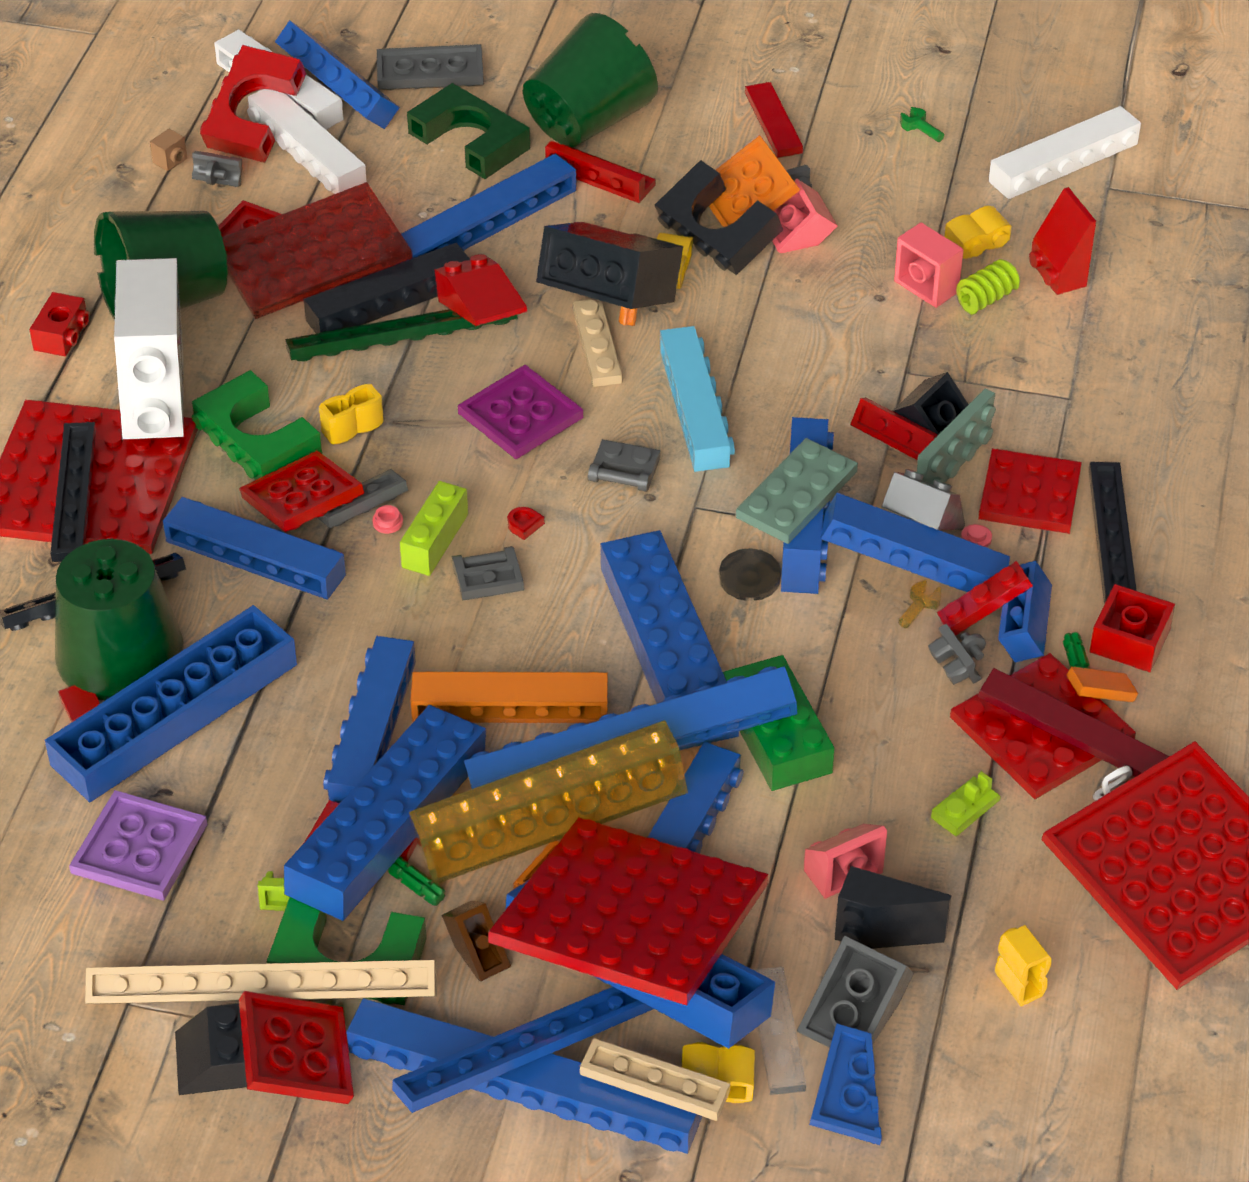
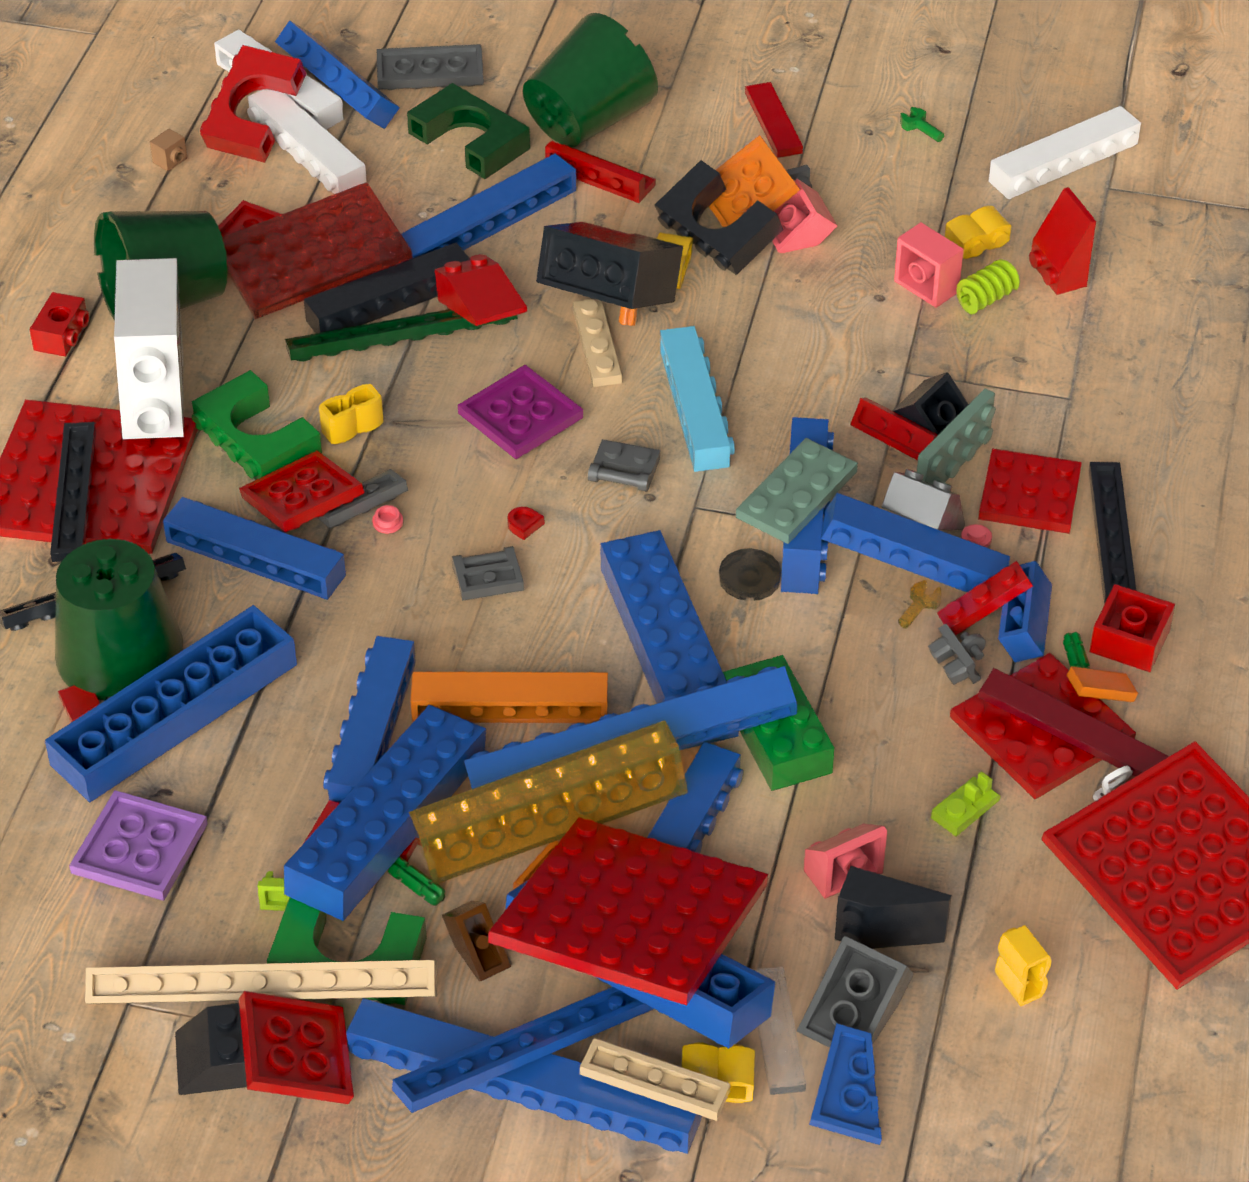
(216, 168): dark grey hips -> none
(434, 528): lime brick -> none

